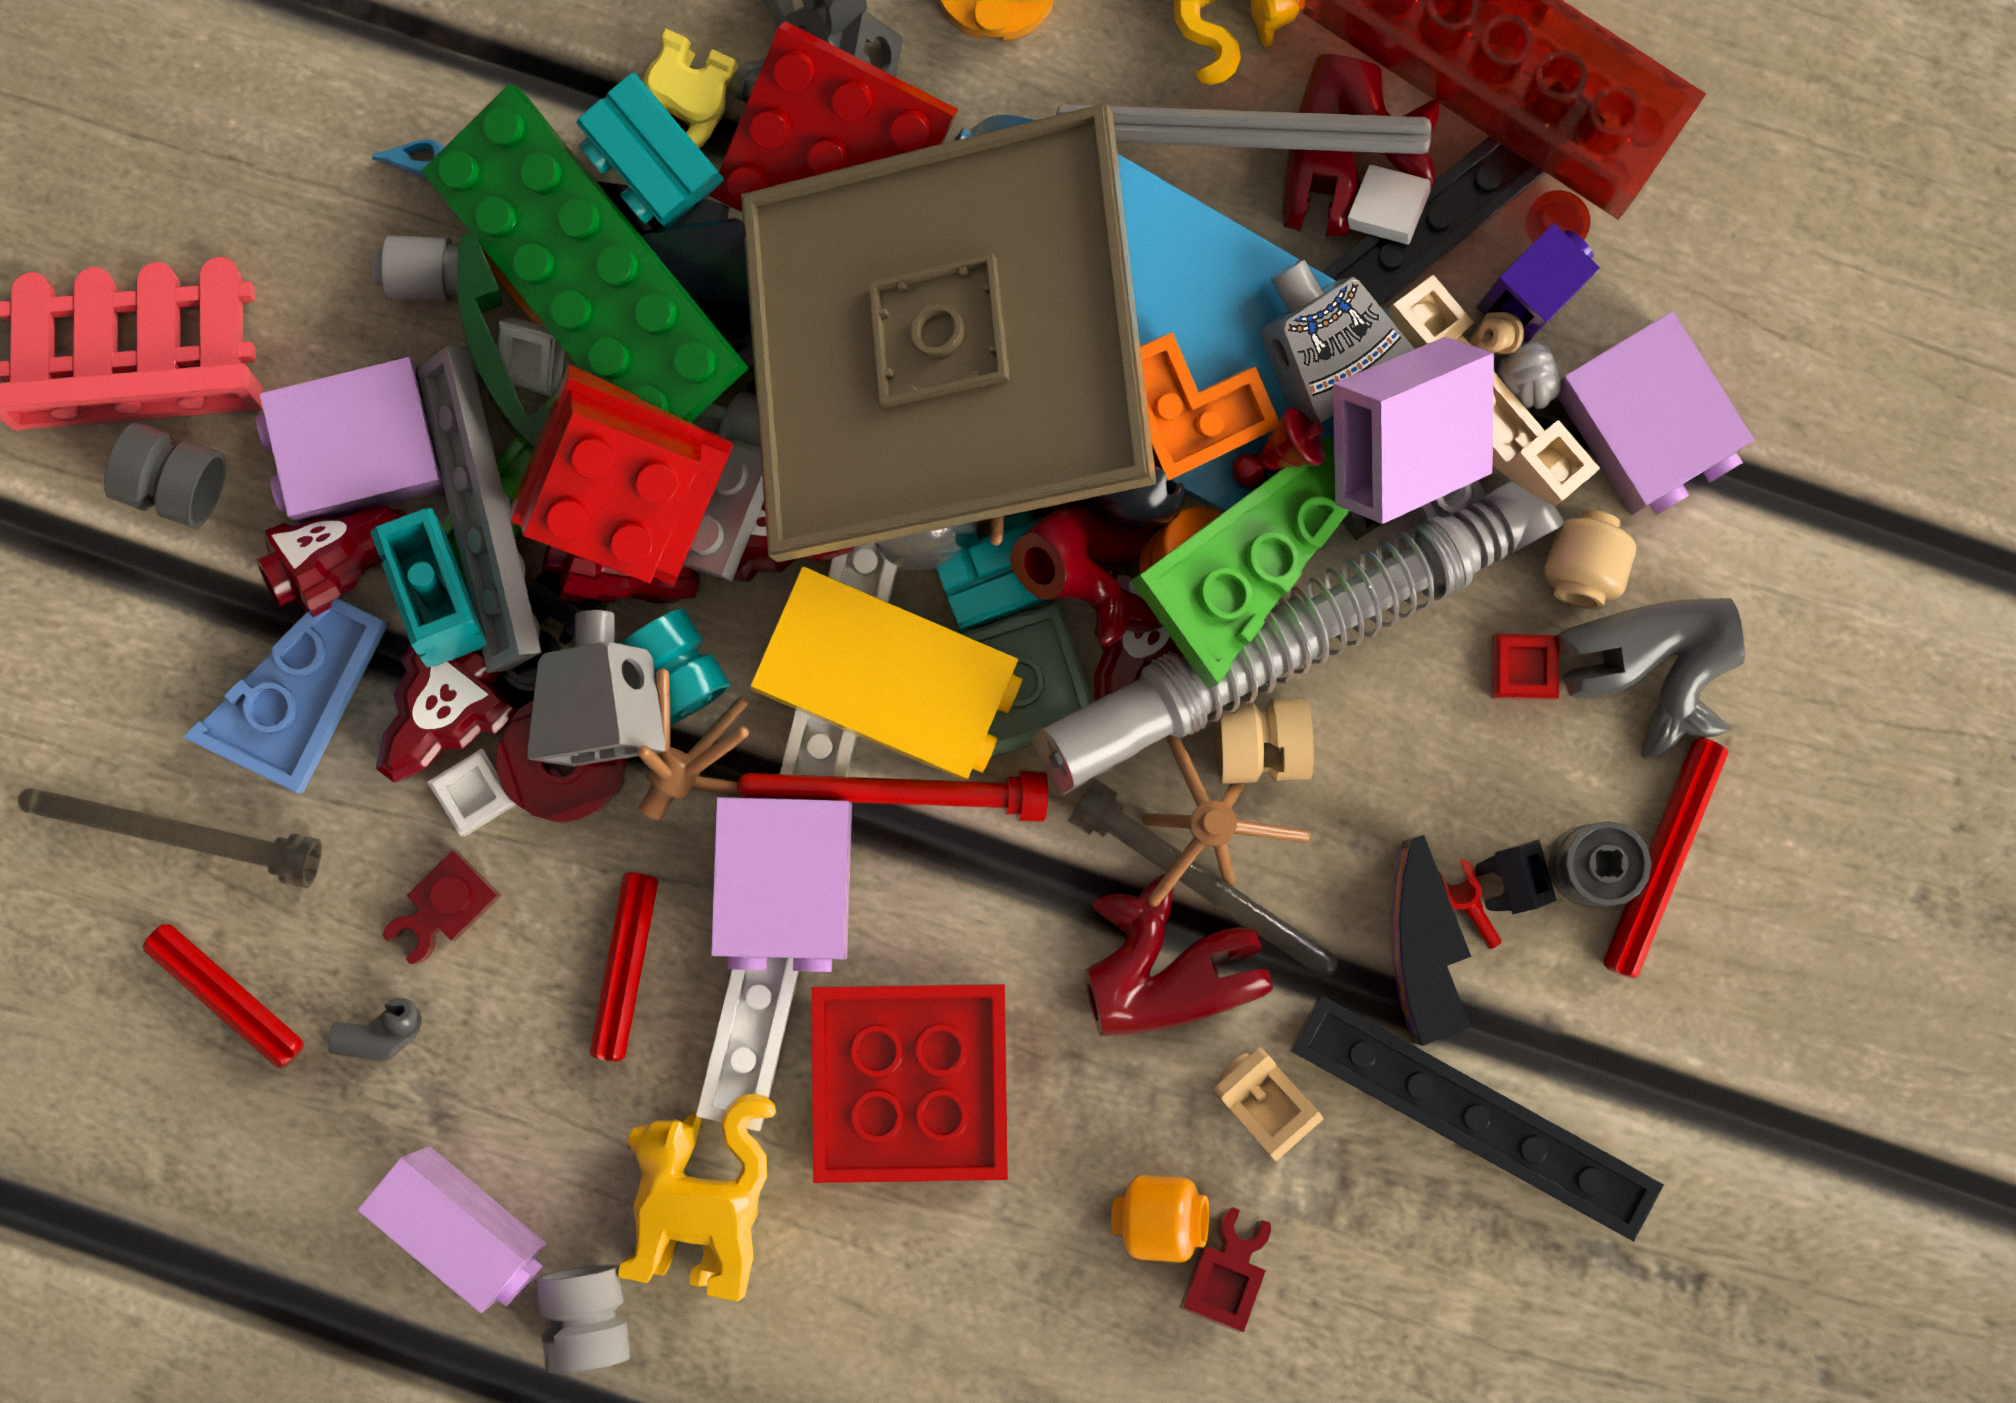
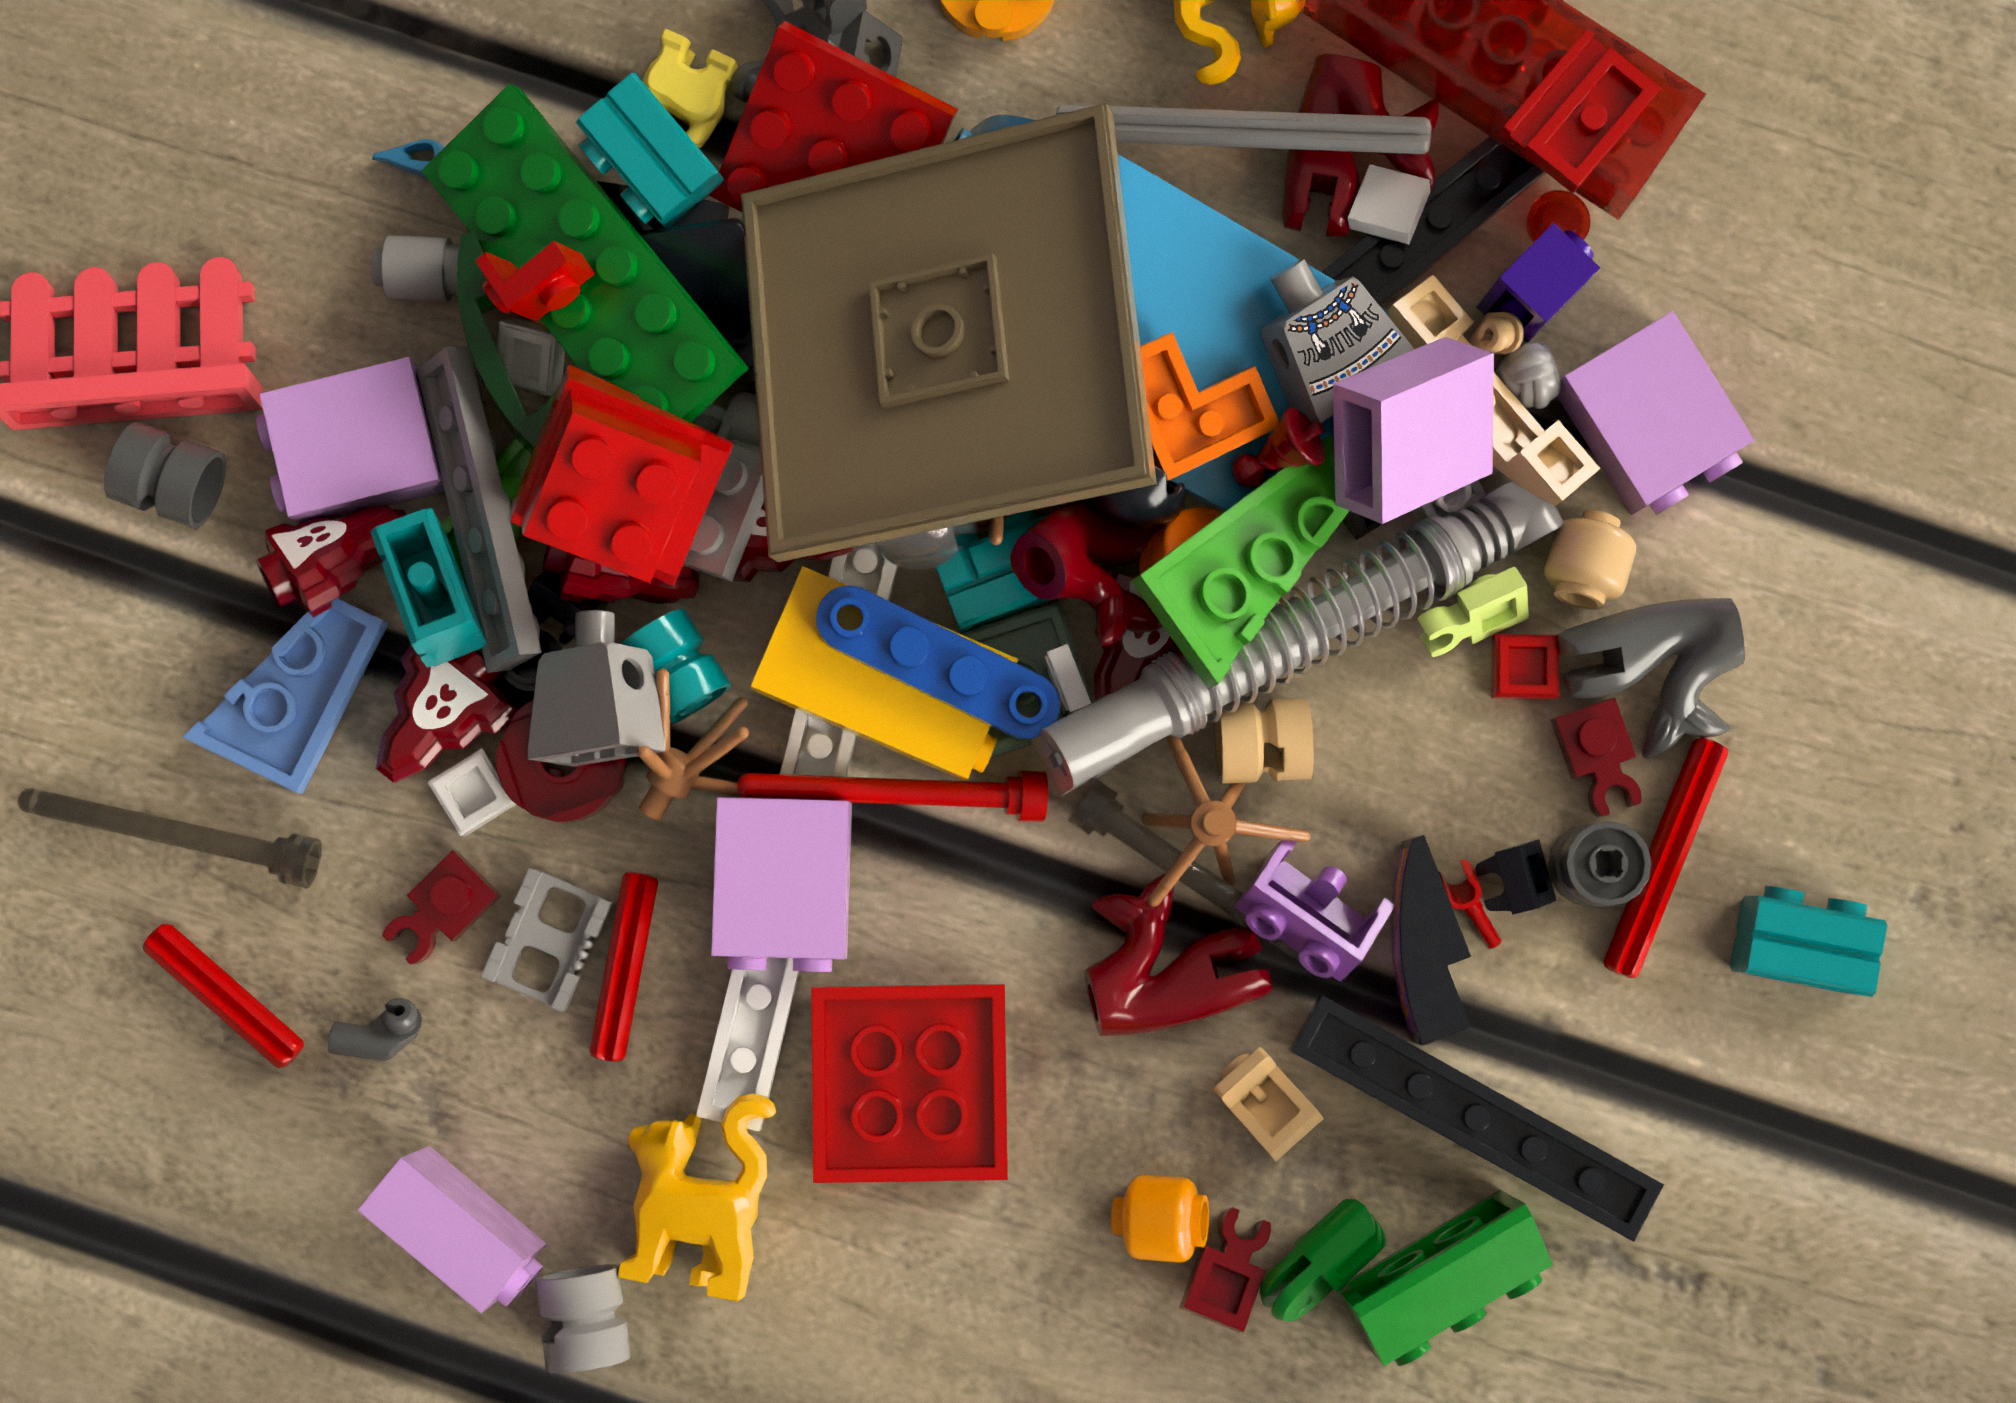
(528, 930): none -> light grey piece
(540, 285): none -> red bracket
(937, 662): none -> blue plate
(1066, 679): none -> white tile
(1309, 916): none -> medium lavender window
(1323, 1260): none -> green arm
(1447, 1278): none -> green slope
(1481, 611): none -> yellowish green plate
(1580, 111): none -> red plate
(1595, 744): none -> dark red plate
(1809, 944): none -> teal brick

